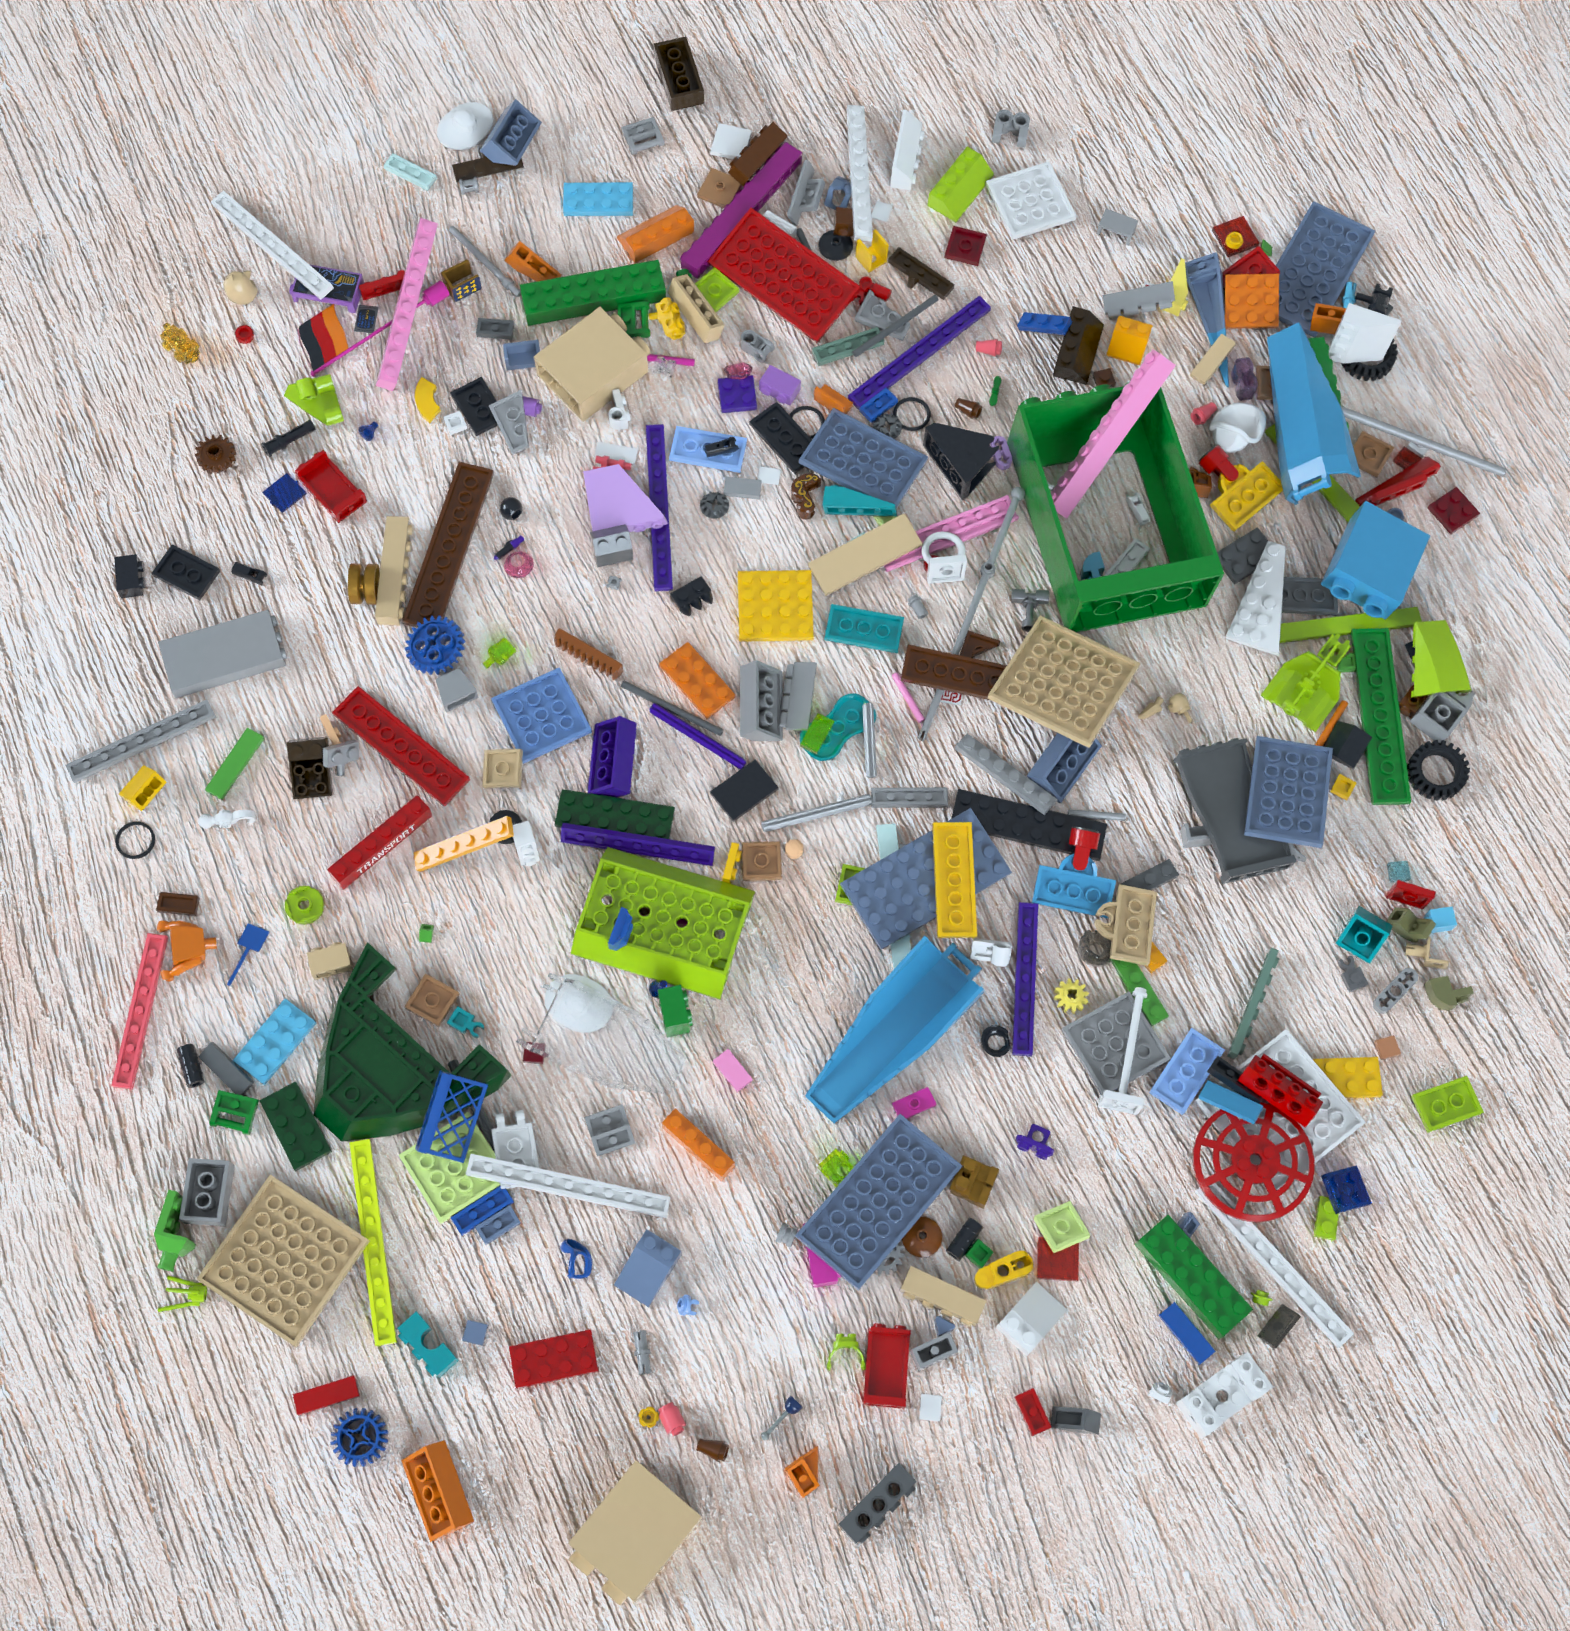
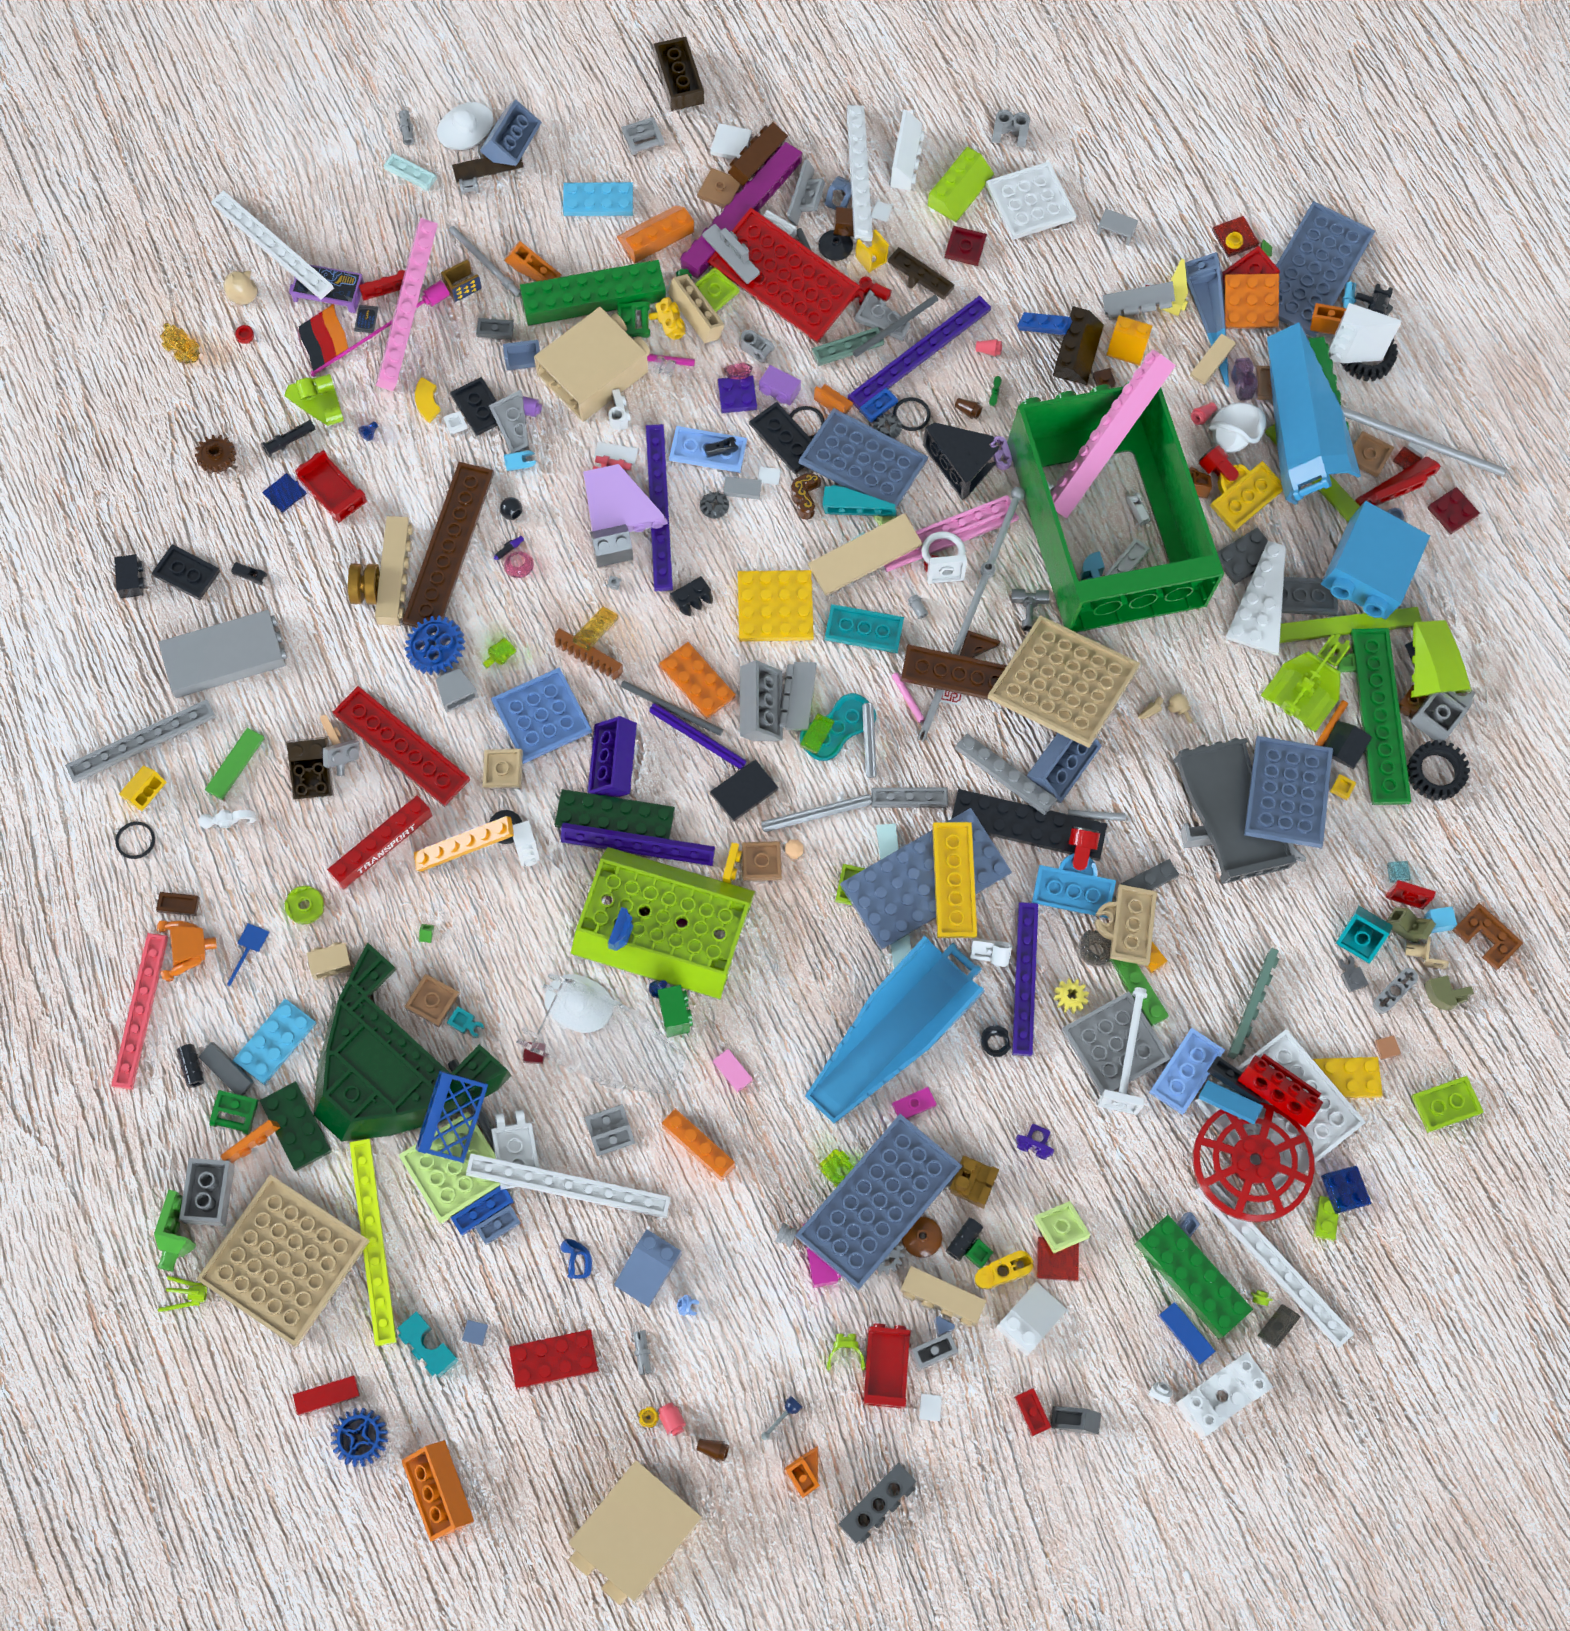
(257, 1137): none -> orange plate
(406, 127): none -> light grey pin
(518, 460): none -> medium azure piece
(595, 628): none -> clear yellow plate
(732, 252): none -> light grey bracket
(1503, 939): none -> dark orange plate

